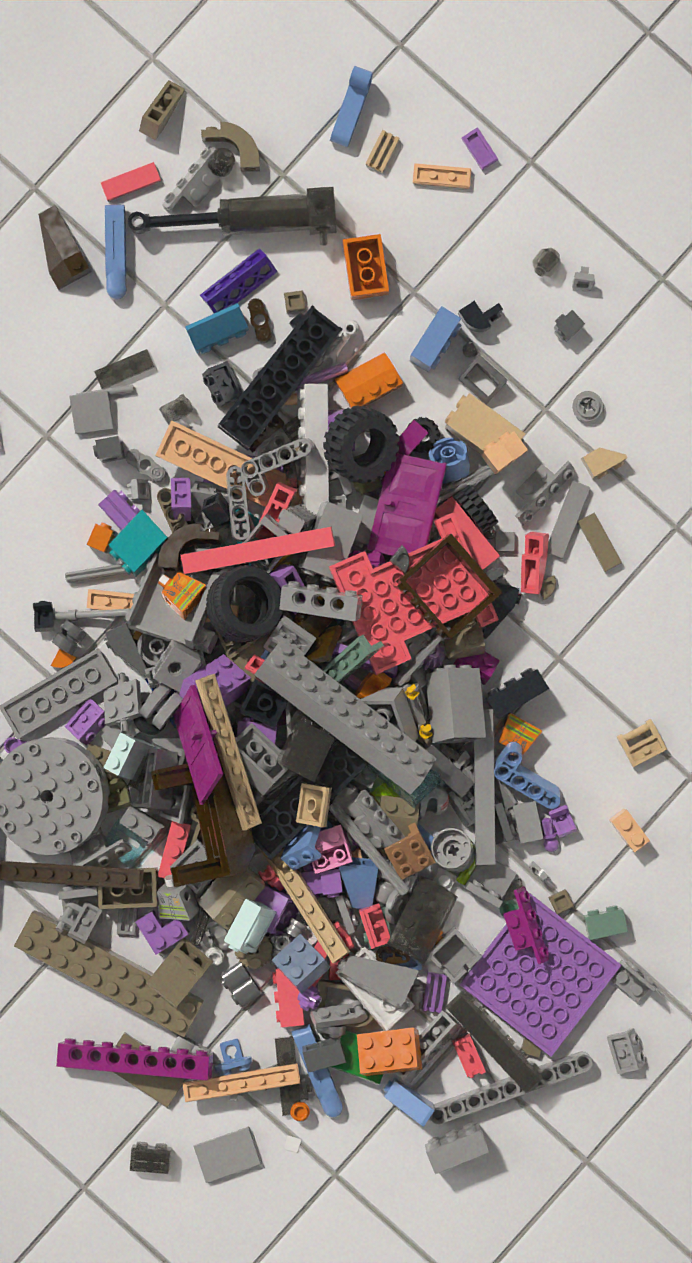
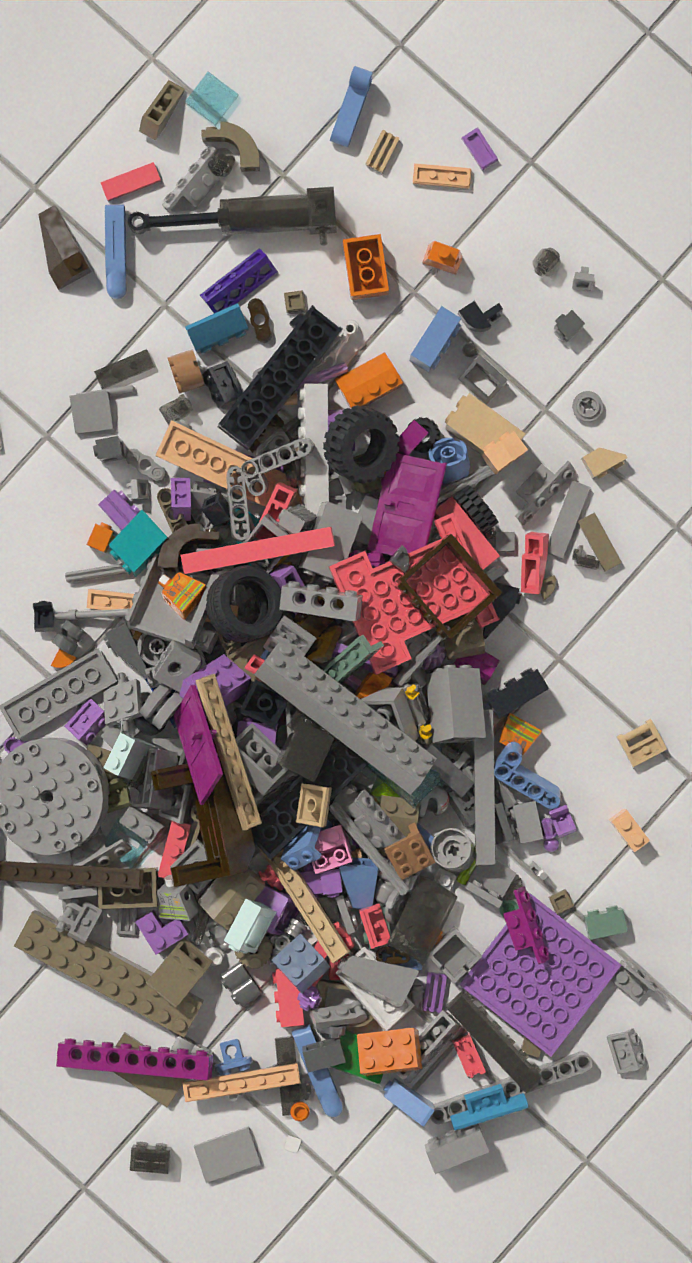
(186, 371): none -> medium nougat brick
(211, 98): none -> clear light blue tile
(443, 257): none -> orange torso
(487, 1105): none -> dark azure bracket
(587, 561): none -> clear smoke bracket

